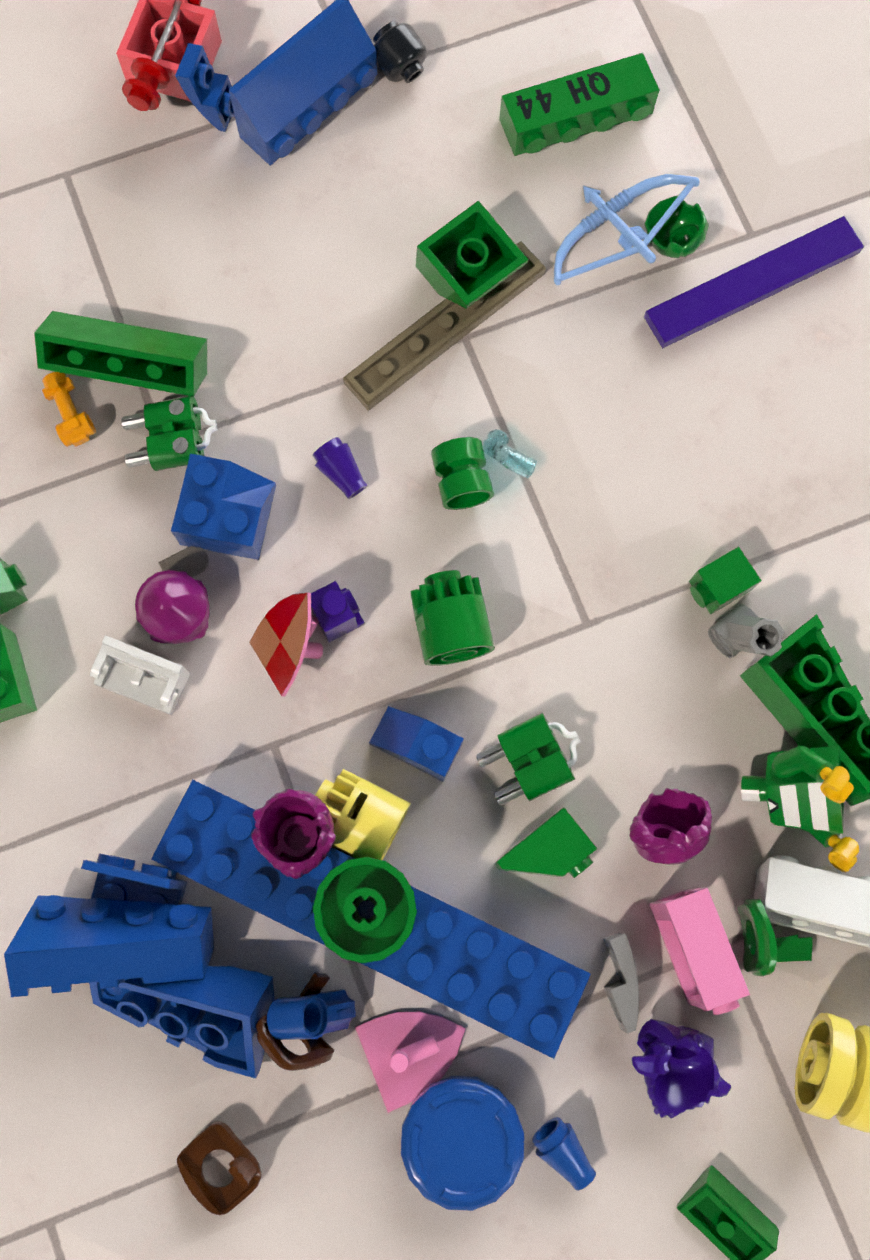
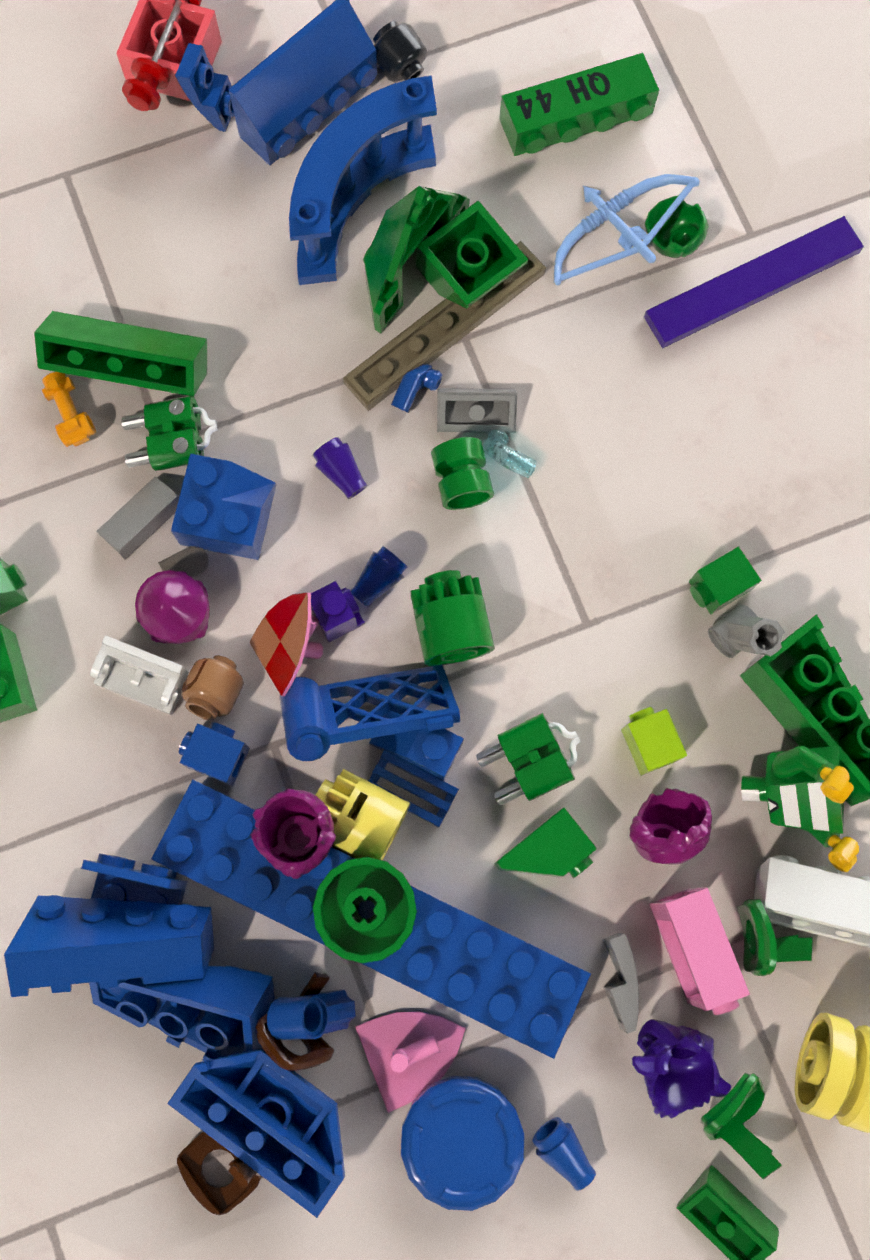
(139, 517): none -> light grey slope
(212, 687): none -> medium nougat head
(213, 752): none -> blue brick
(269, 1122): none -> blue wedge
(314, 717): none -> blue piece
(350, 162): none -> blue fence
(378, 576): none -> clear blue cone
(399, 234): none -> green wedge
(413, 382): none -> blue arm
(444, 805): none -> blue tile
(476, 410): none -> light grey slope
(653, 740): none -> lime brick
(727, 1120): none -> green piece

